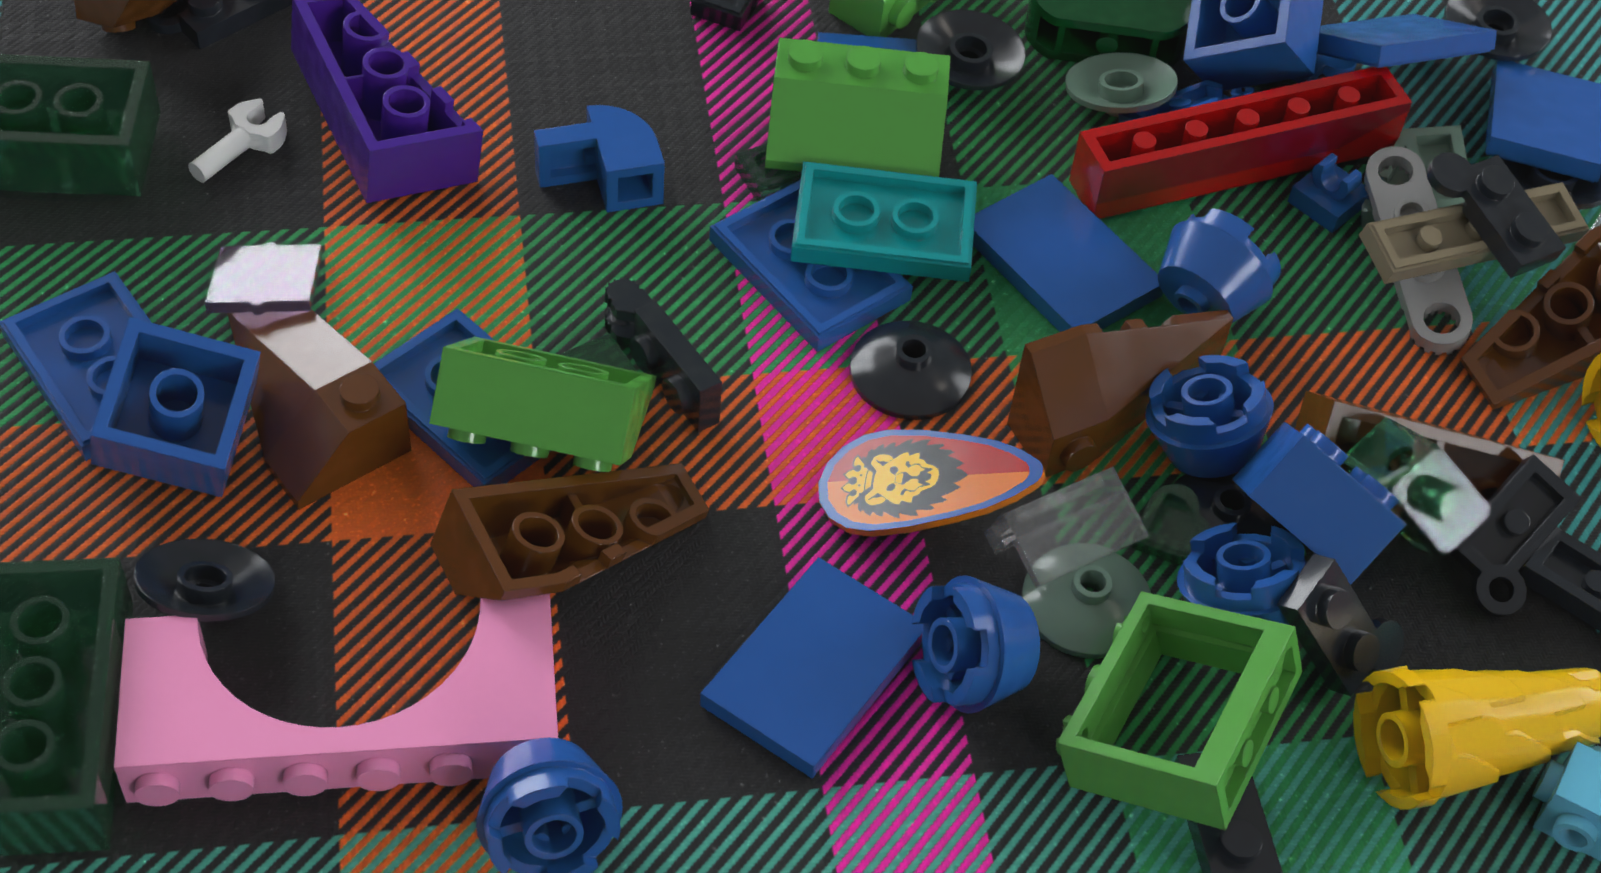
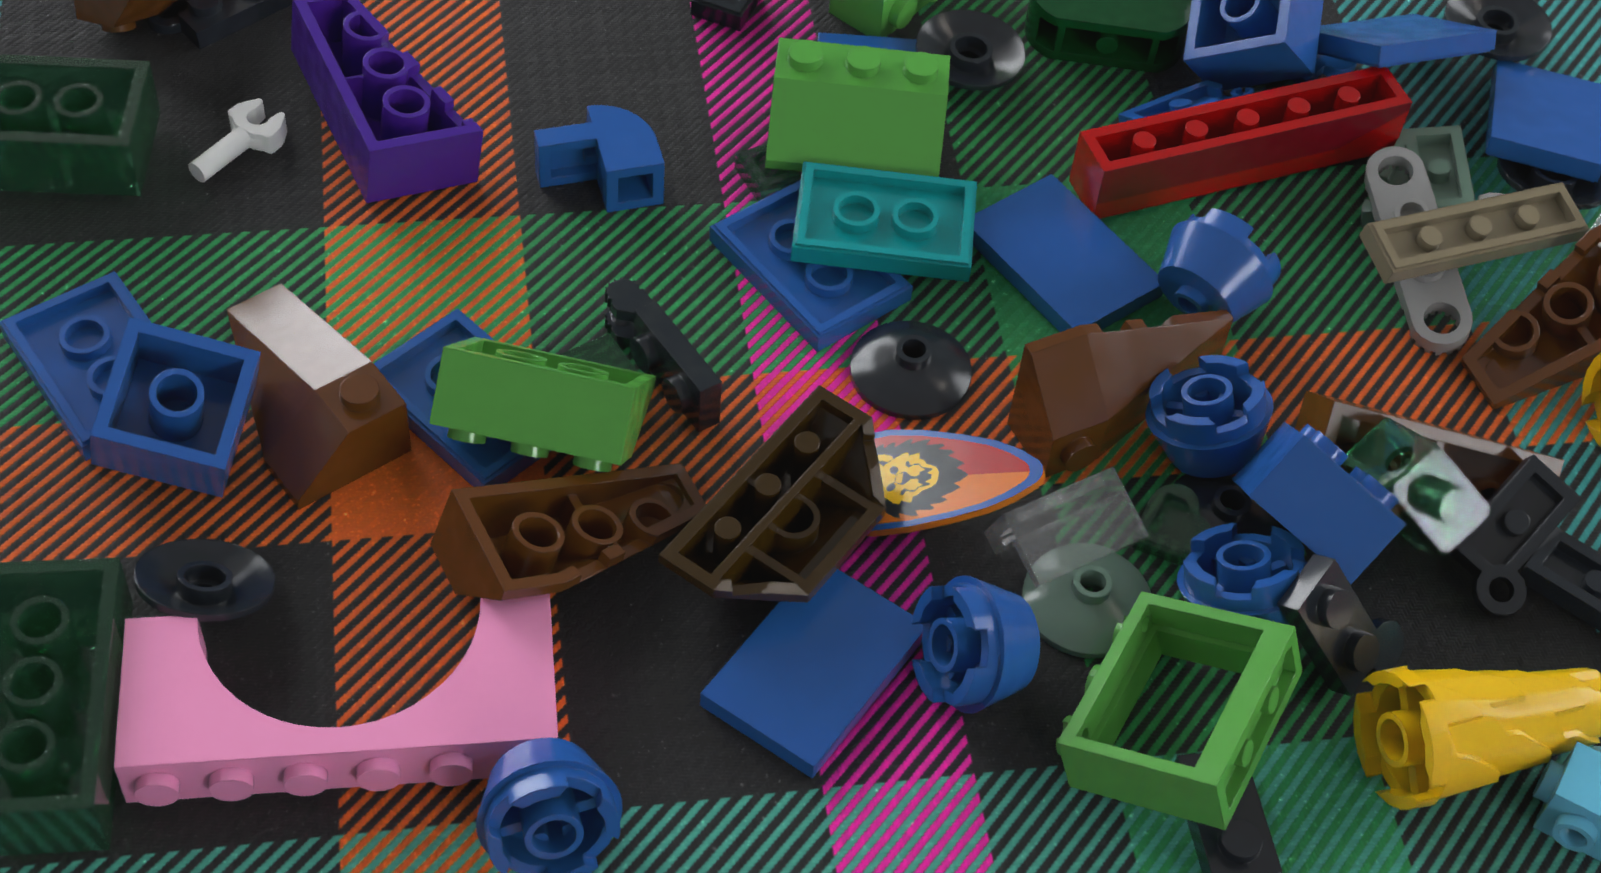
(264, 278): clear purple piece -> none
(788, 509): none -> dark brown wedge
(1121, 83): sand green dish -> none
(1329, 194): blue tile -> none
(1497, 211): black hinge -> none

